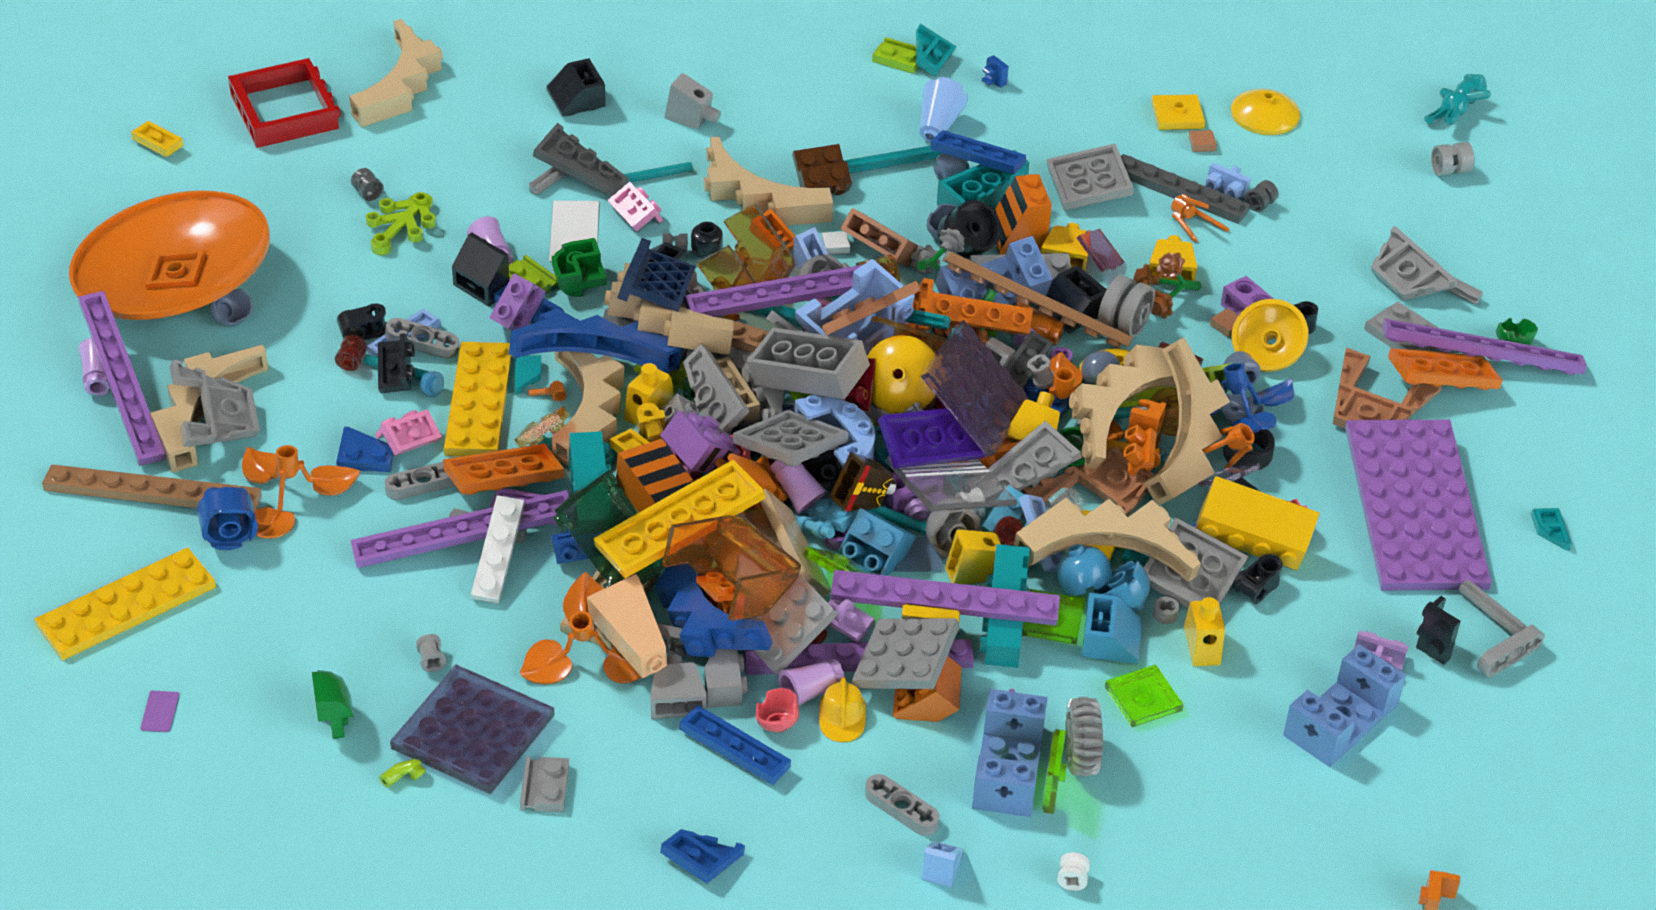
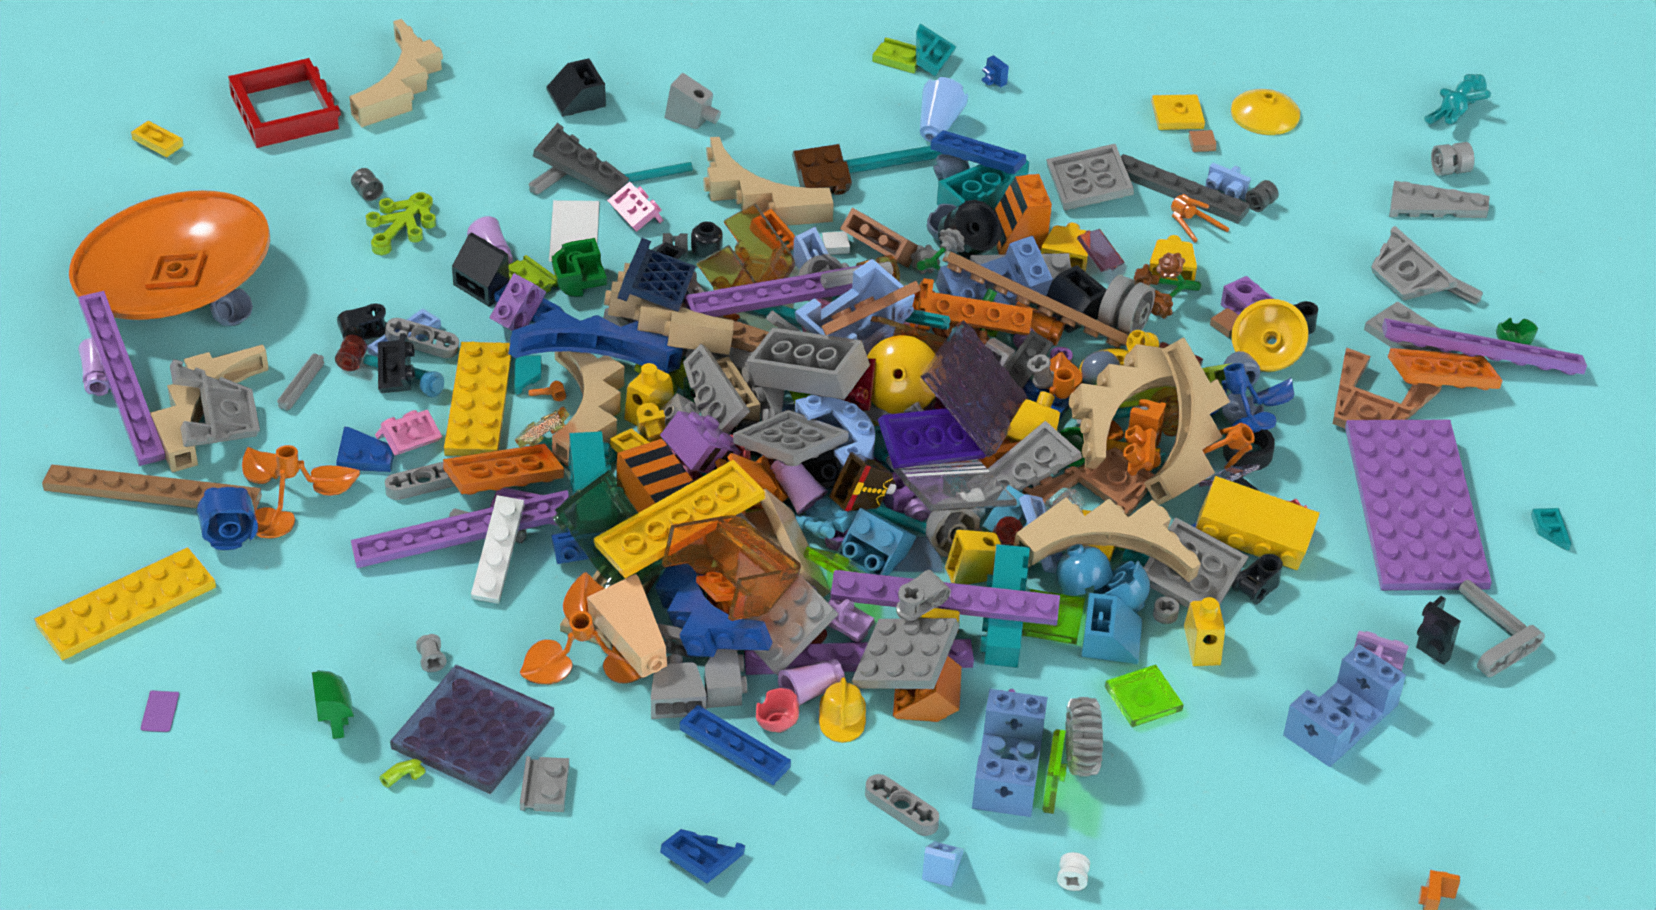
(300, 382): none -> light grey axle
(845, 276): none -> light grey axle
(921, 596): none -> light grey piece
(1139, 337): none -> yellow wheel
(1428, 199): none -> light grey wing

